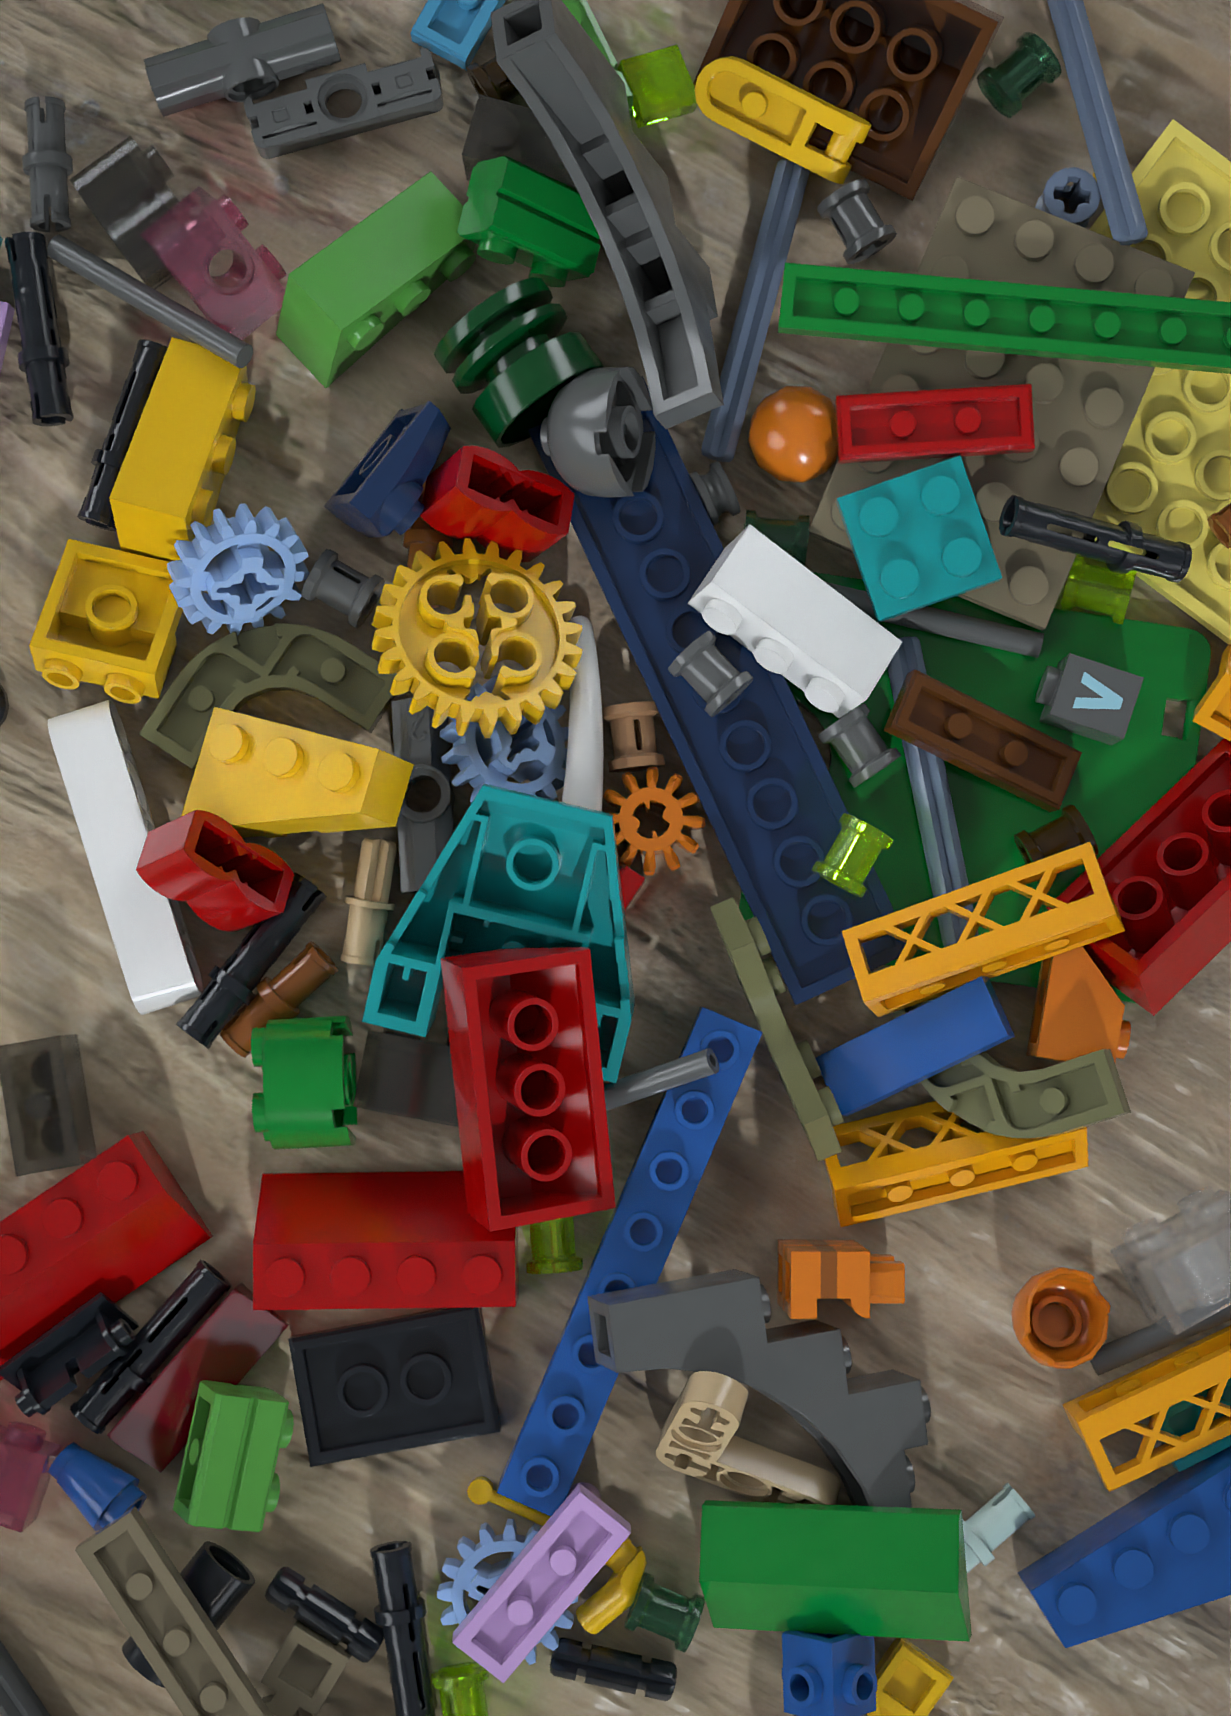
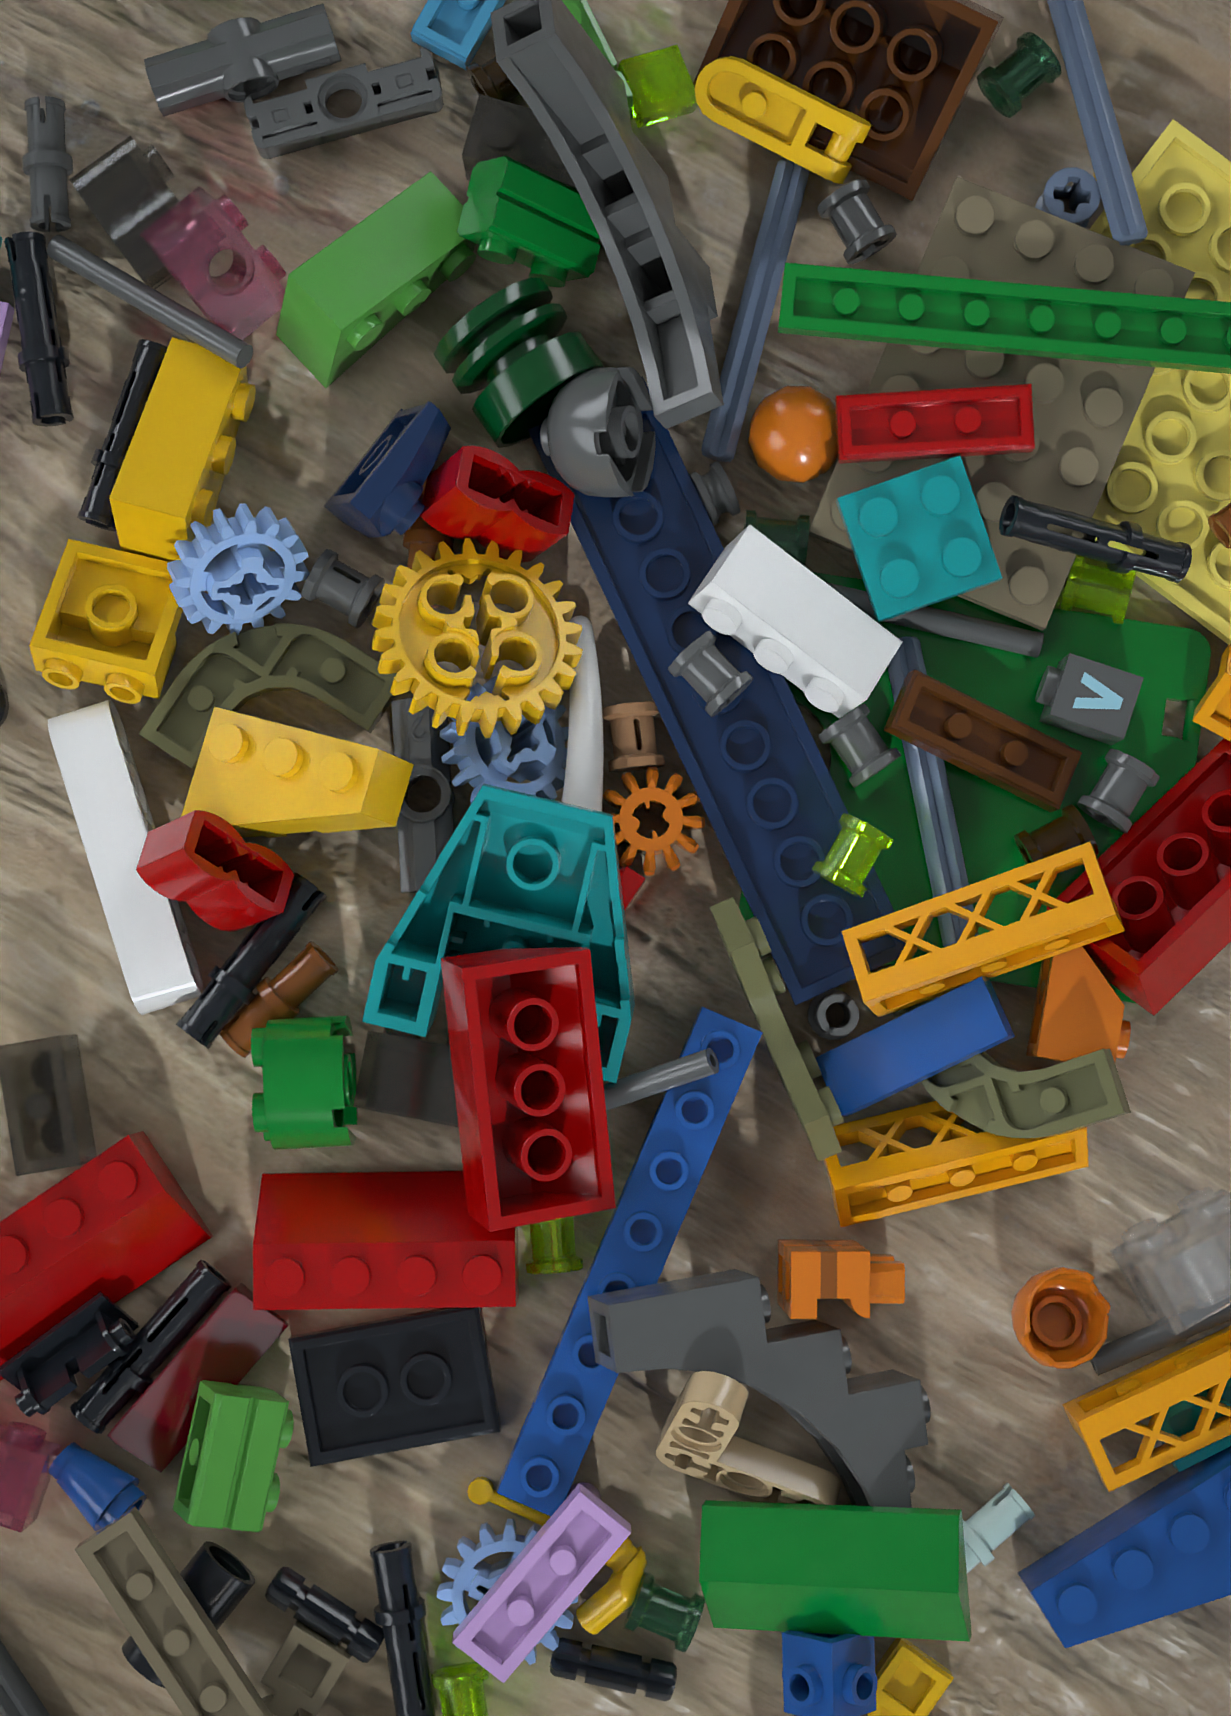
(369, 902): tan axle -> none
(818, 1020): none -> dark grey pin
(1118, 790): none -> dark grey bush

